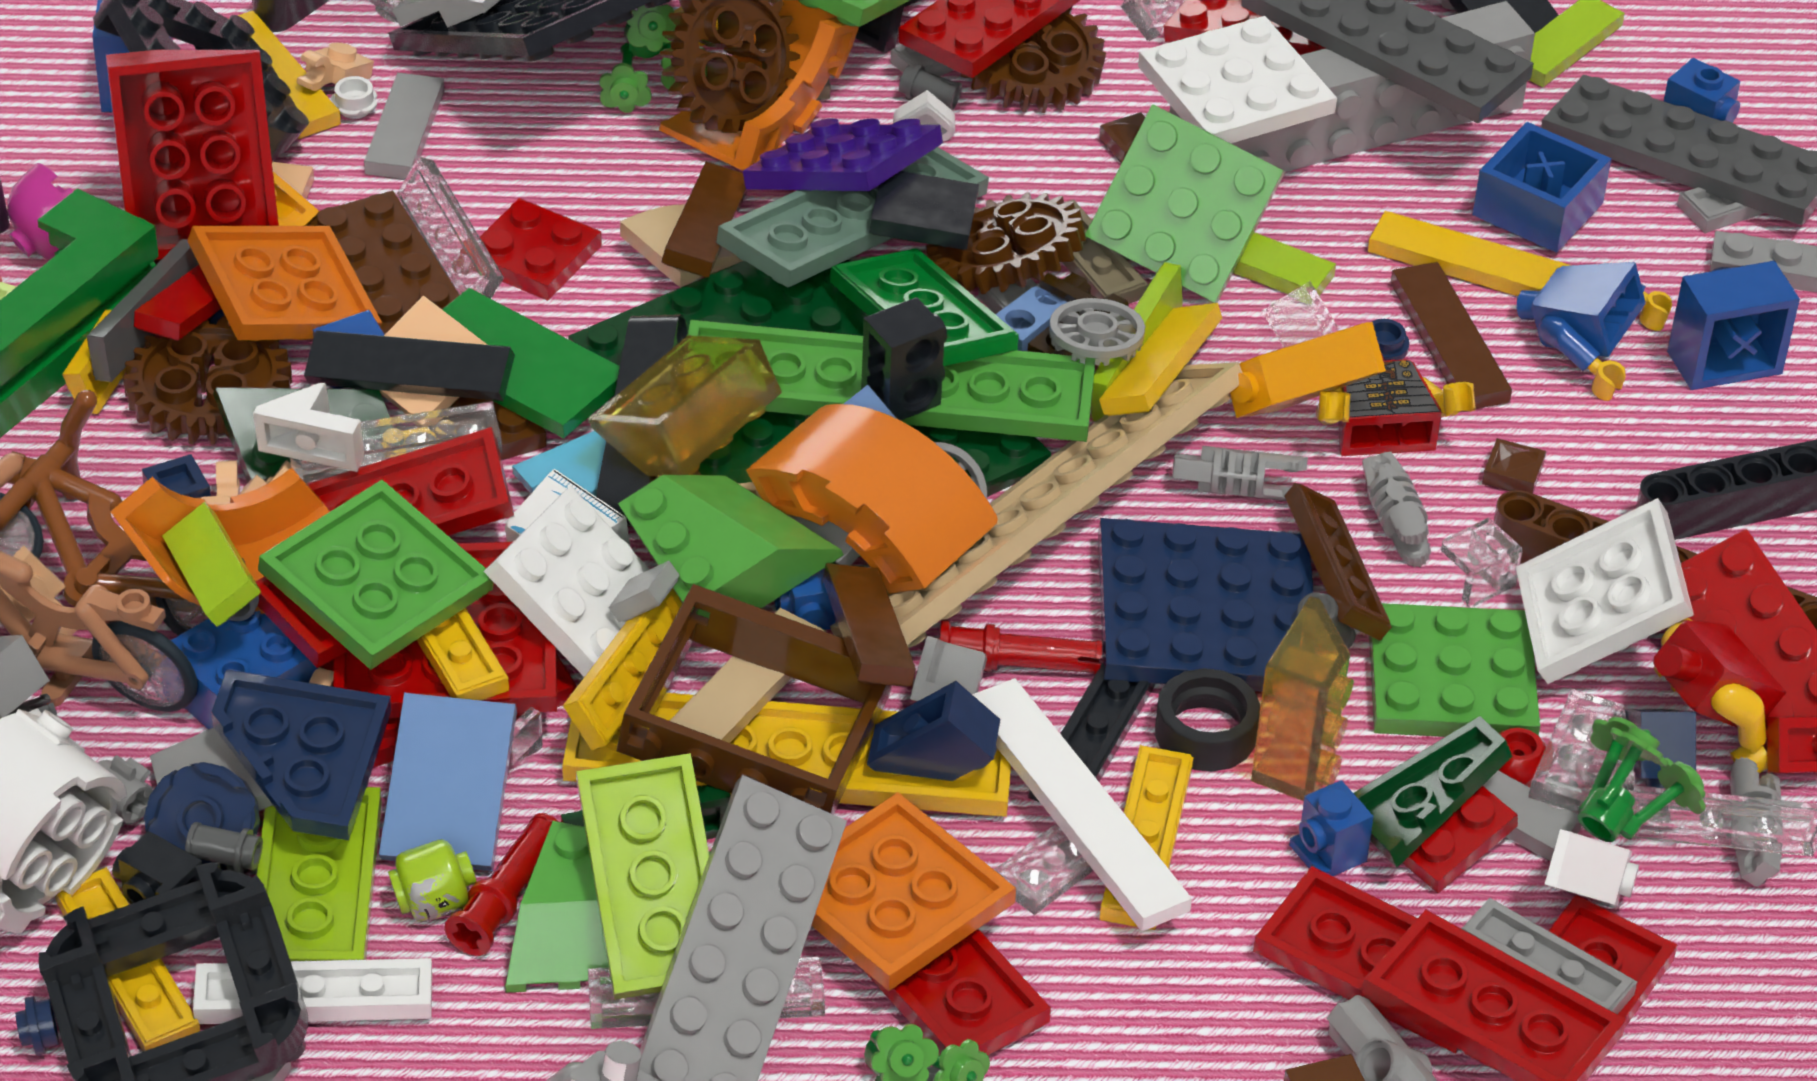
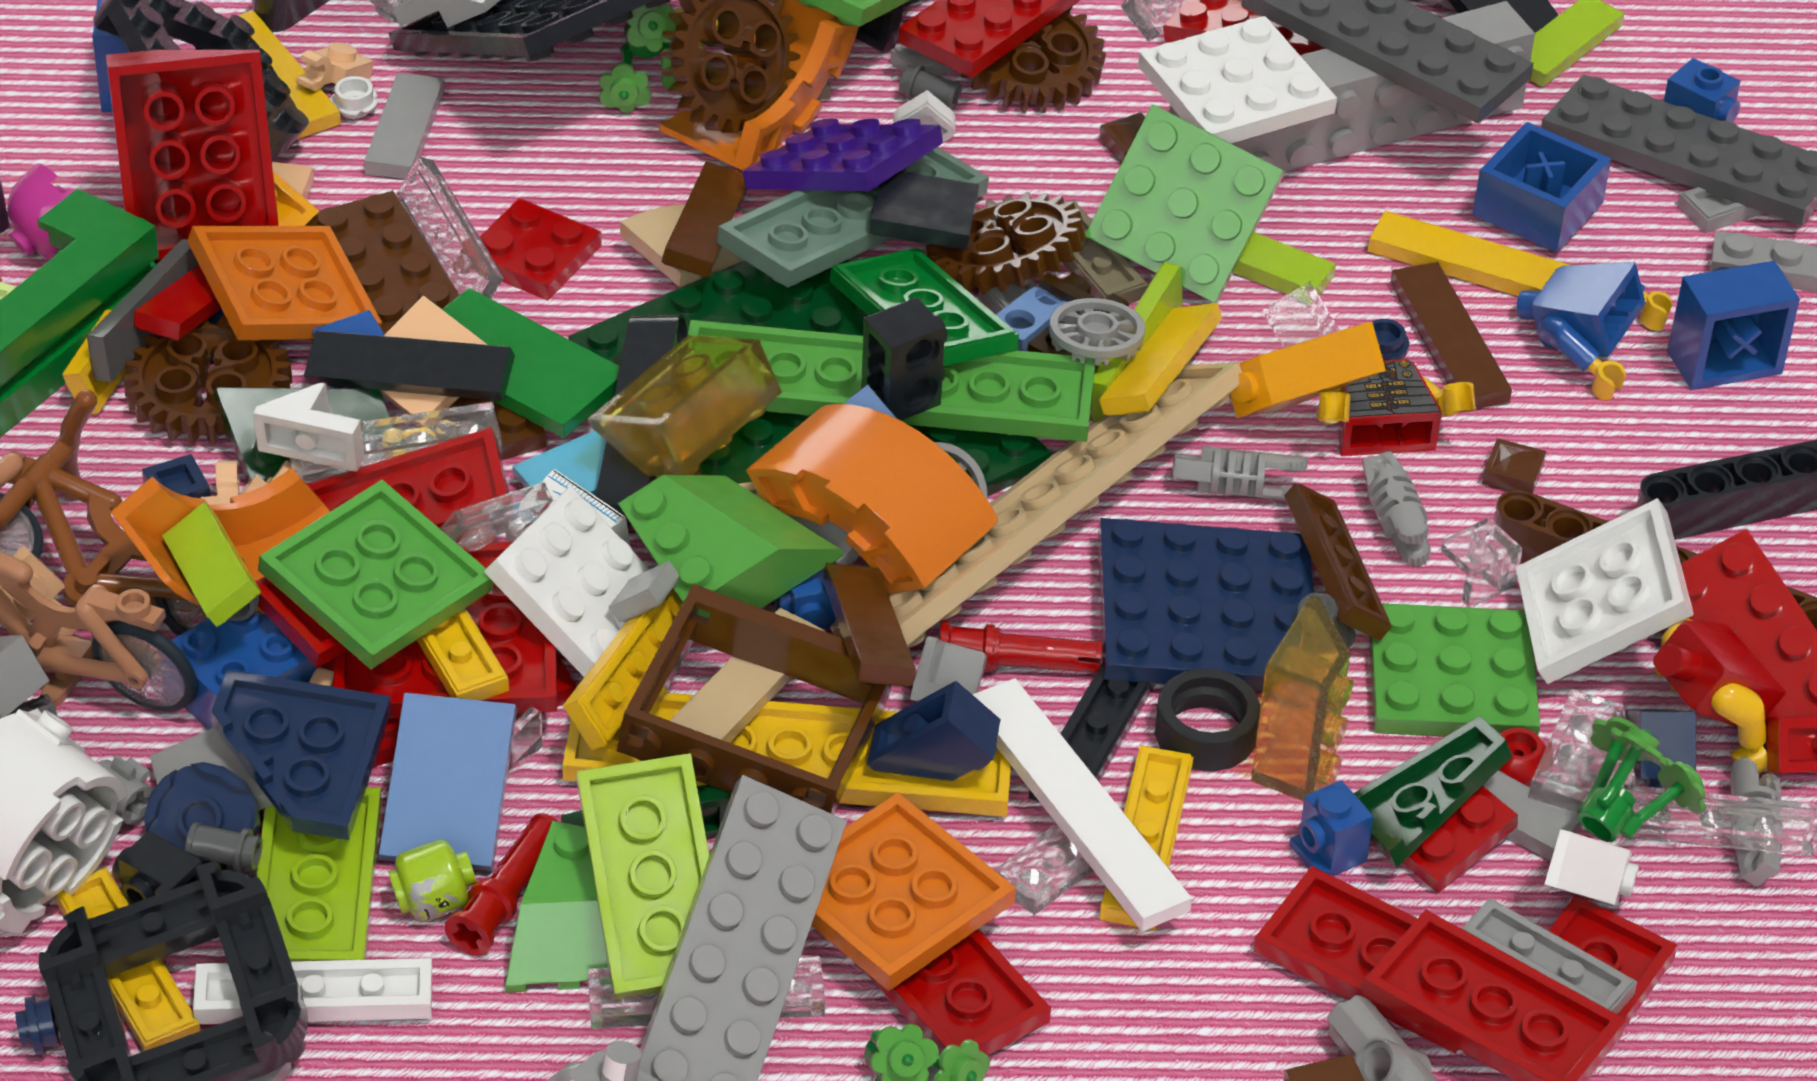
(511, 512): none -> clear plate

